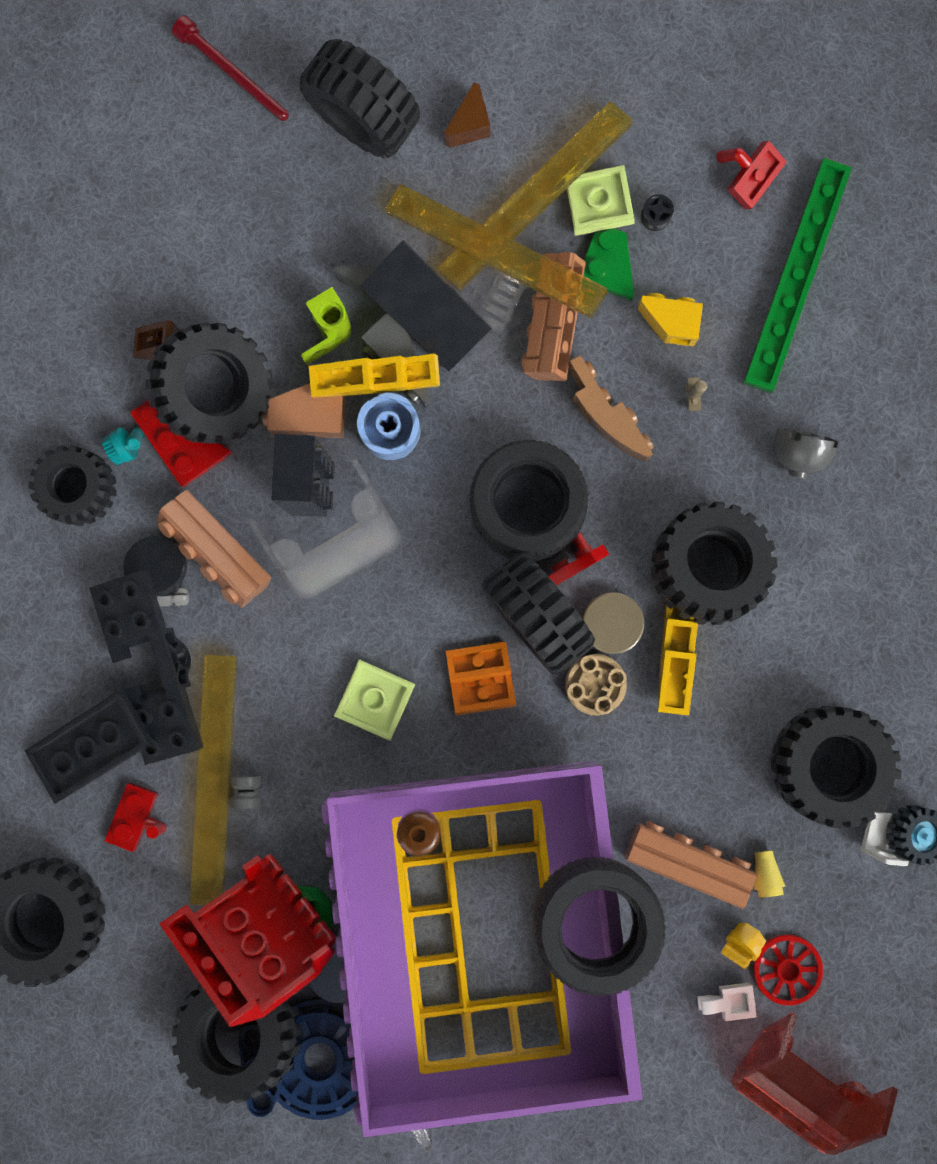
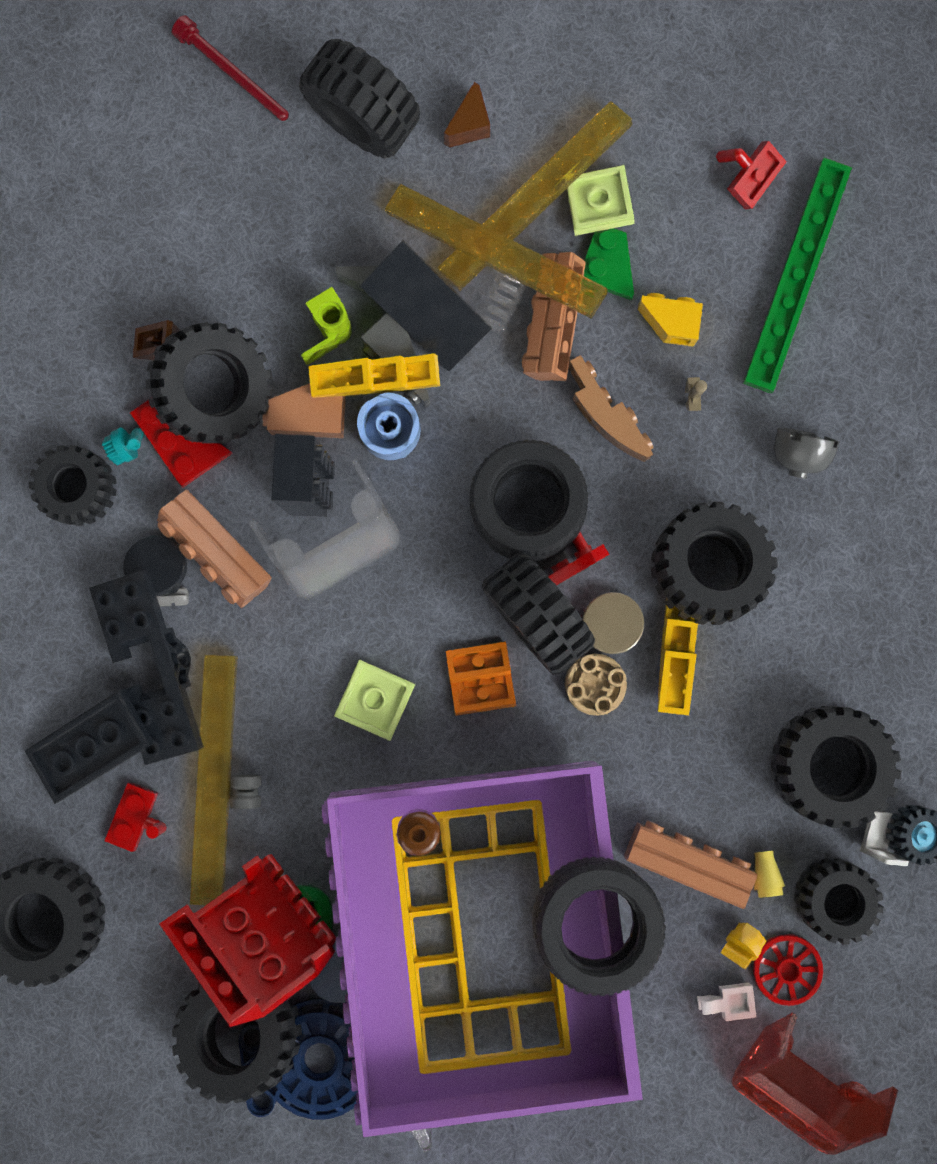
(660, 206): black wheel -> none
(856, 919): none -> black tyre

